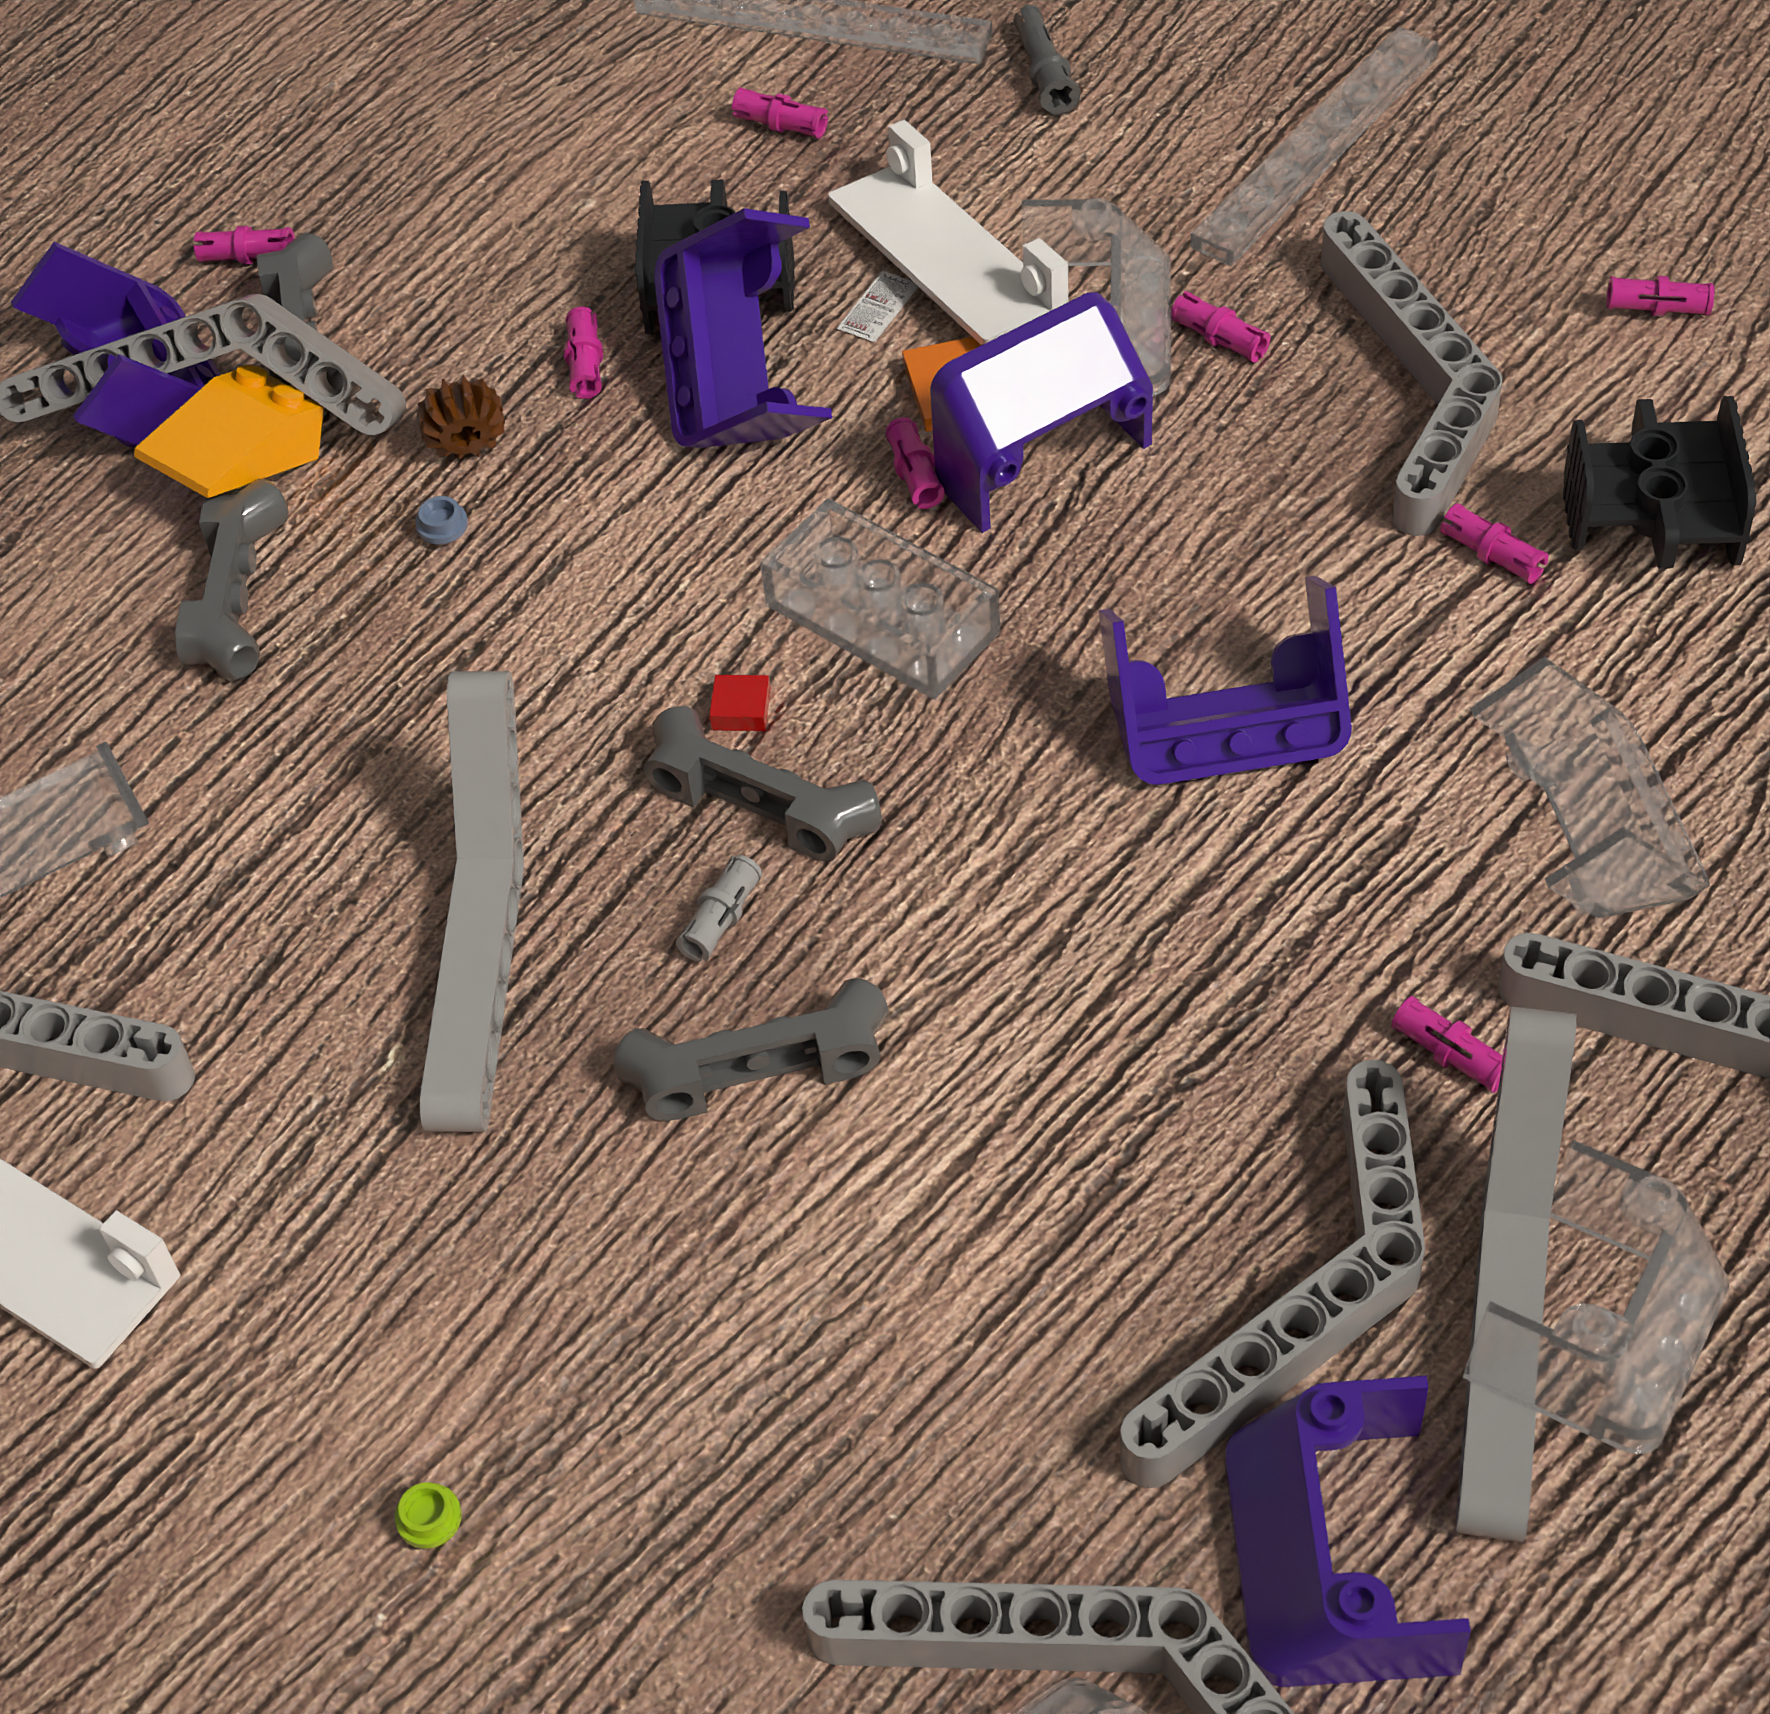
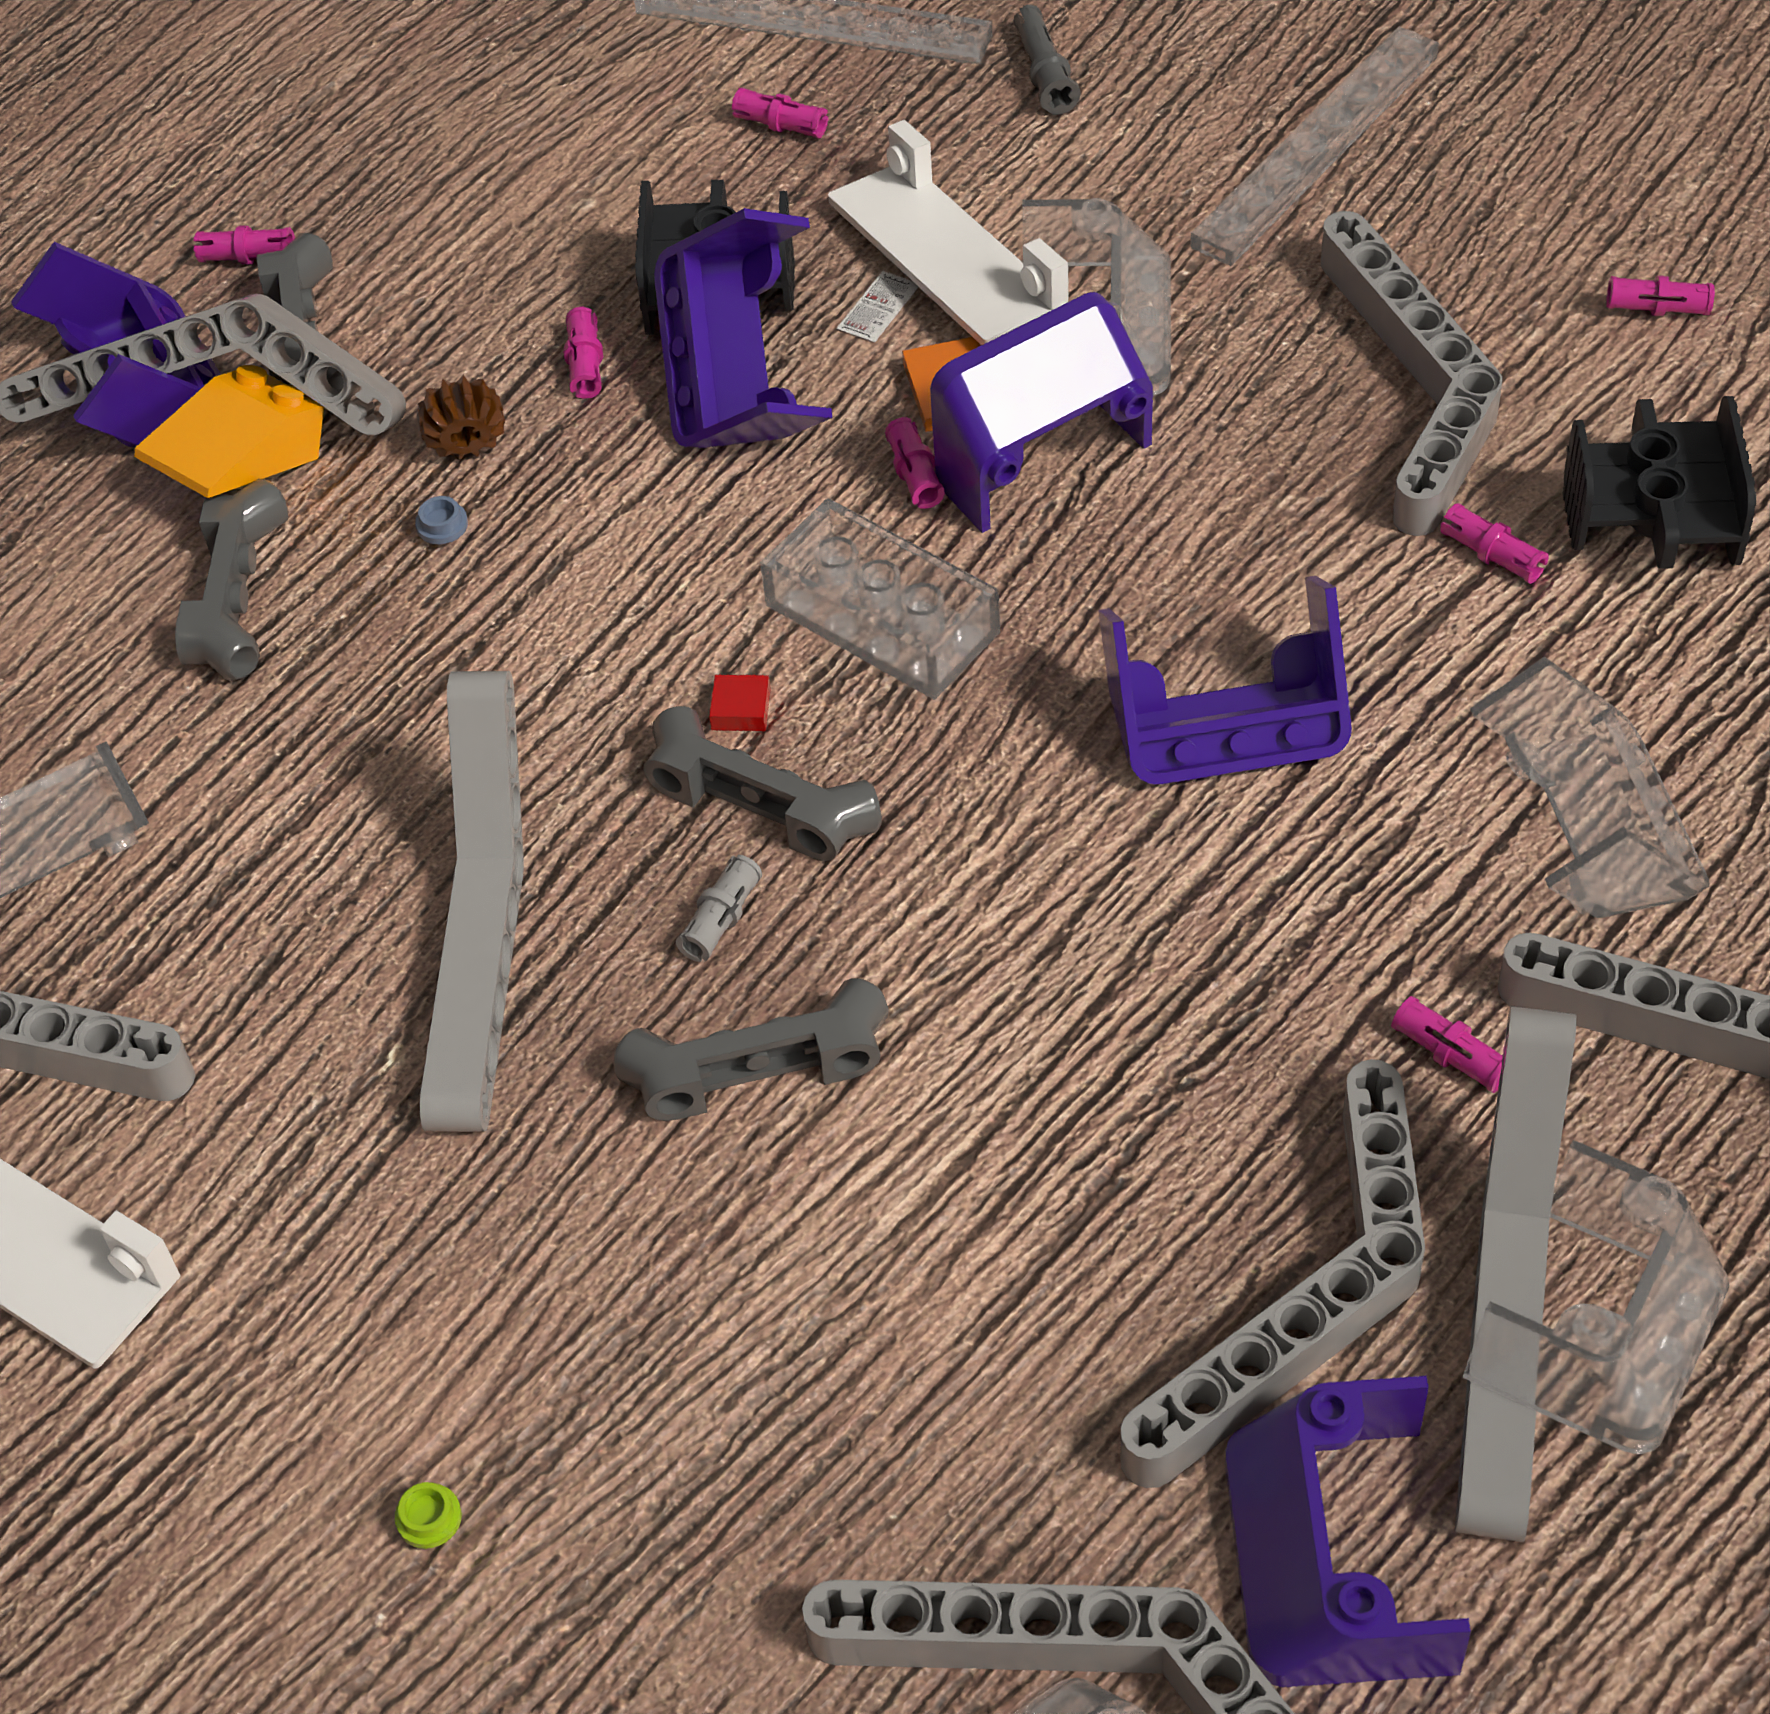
(1220, 326): dark pink pin -> none

